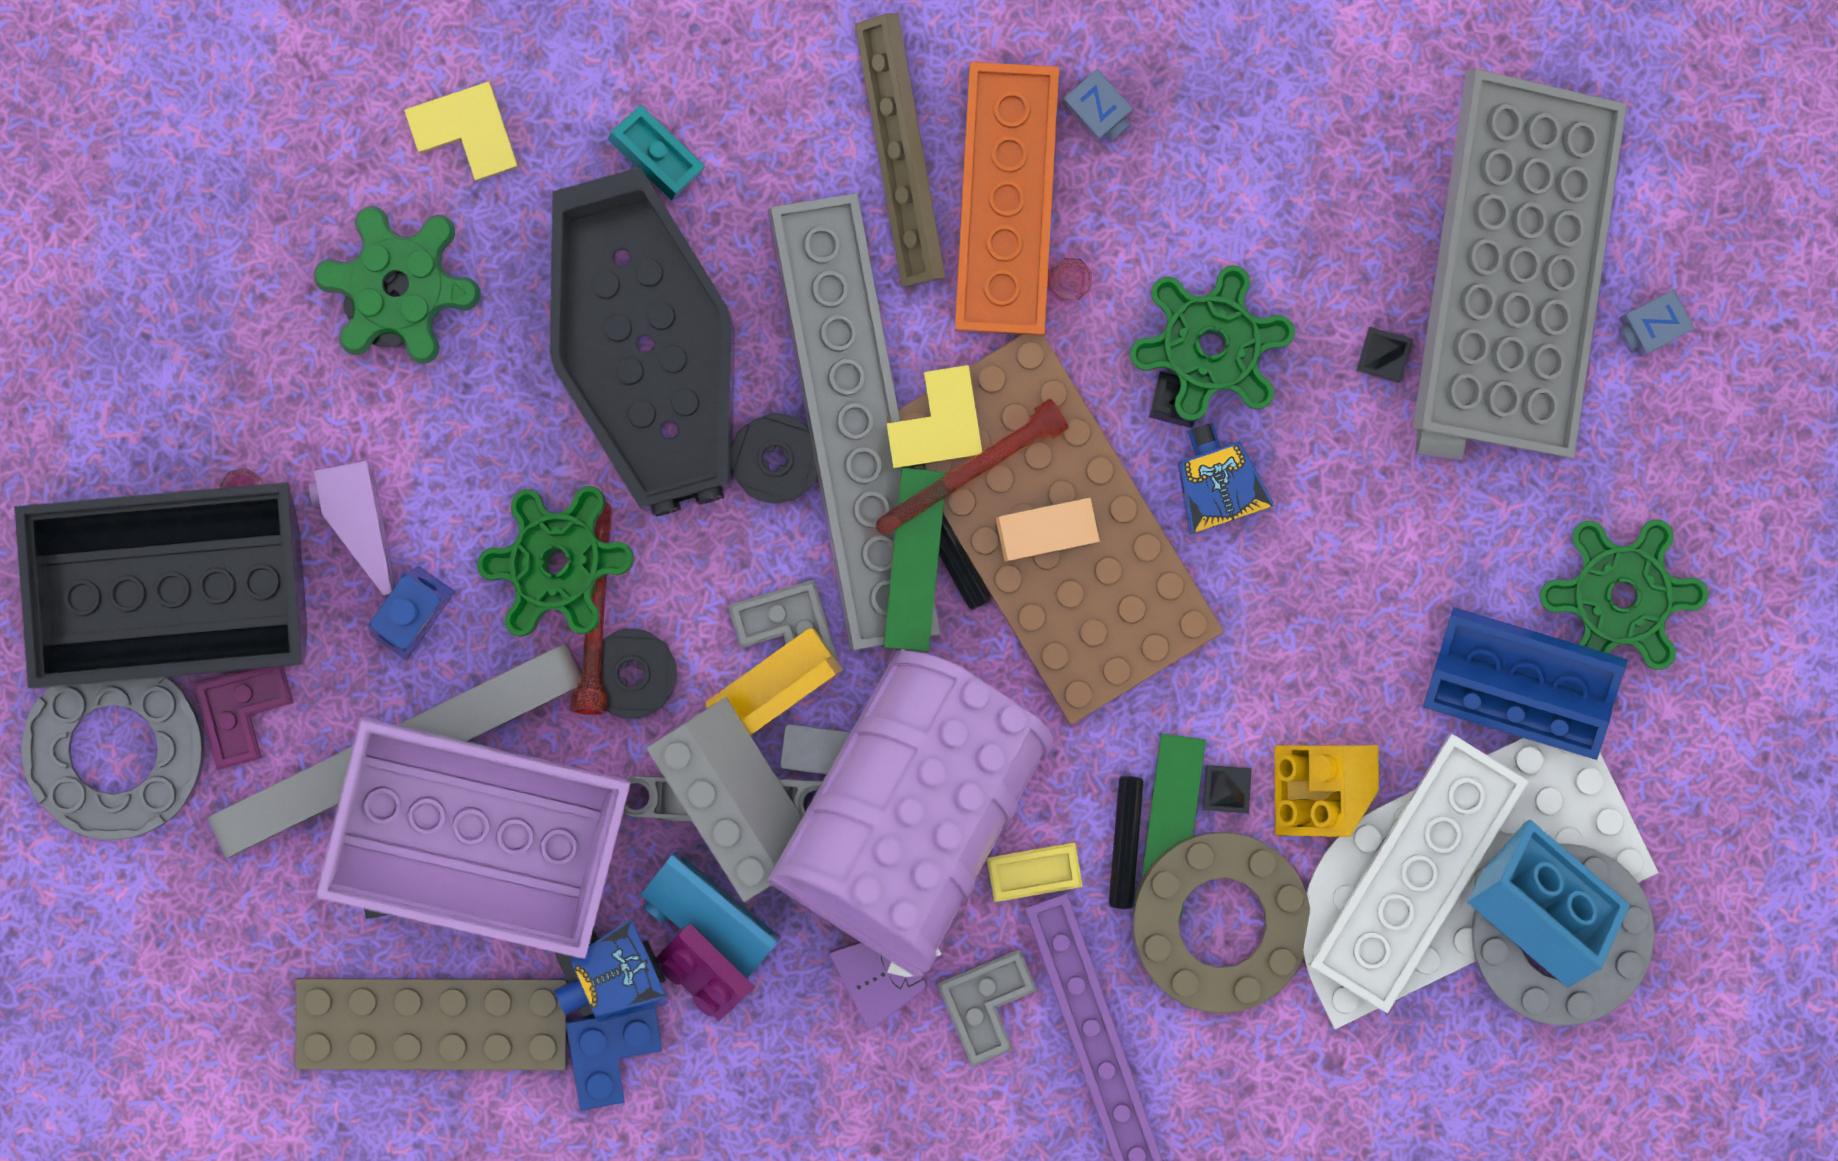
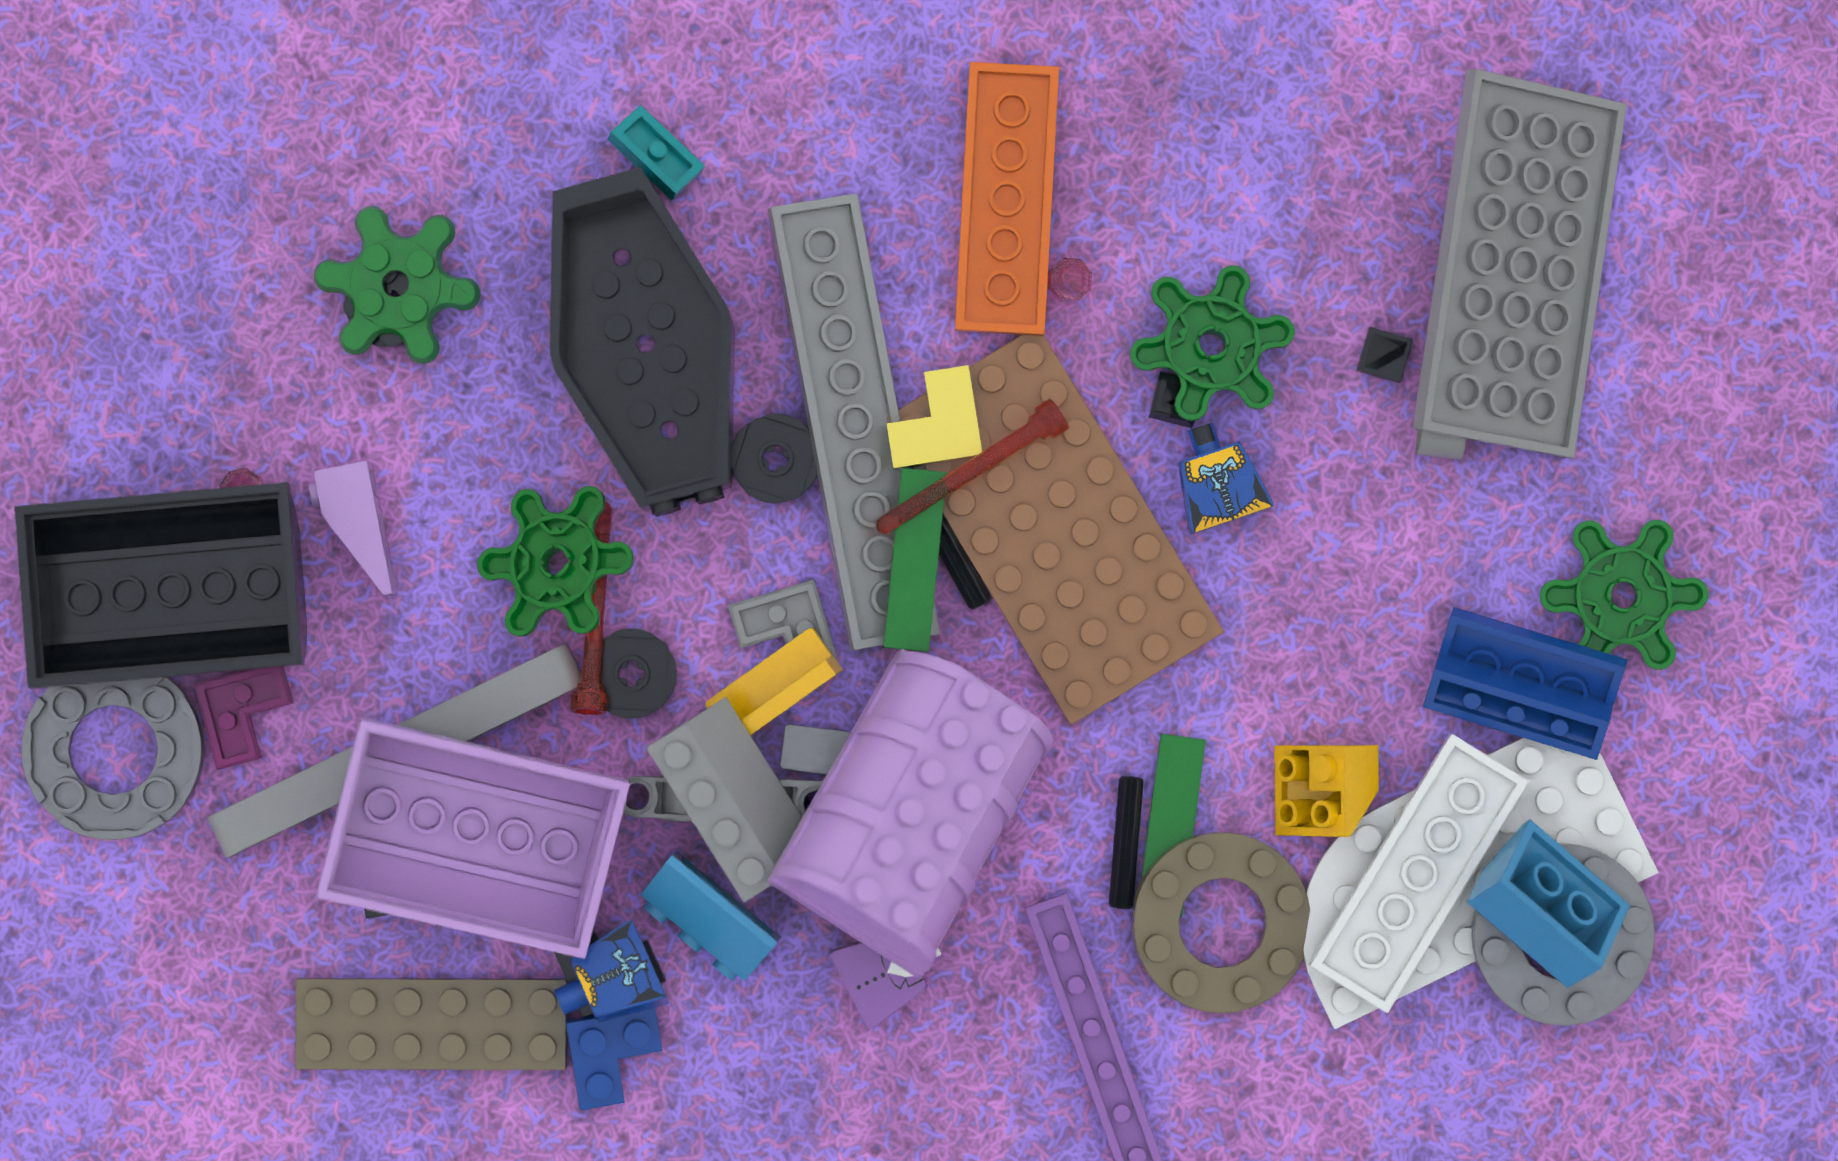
(410, 611): blue torso -> none
(469, 117): light yellow tile -> none
(704, 973): magenta plate -> none
(900, 150): dark tan plate -> none
(974, 999): light grey tile -> none
(1034, 872): light yellow tile -> none
(1047, 529): light nougat slope -> none
(1099, 107): sand blue brick -> none
(1227, 789): black tile -> none
(1655, 324): sand blue brick -> none

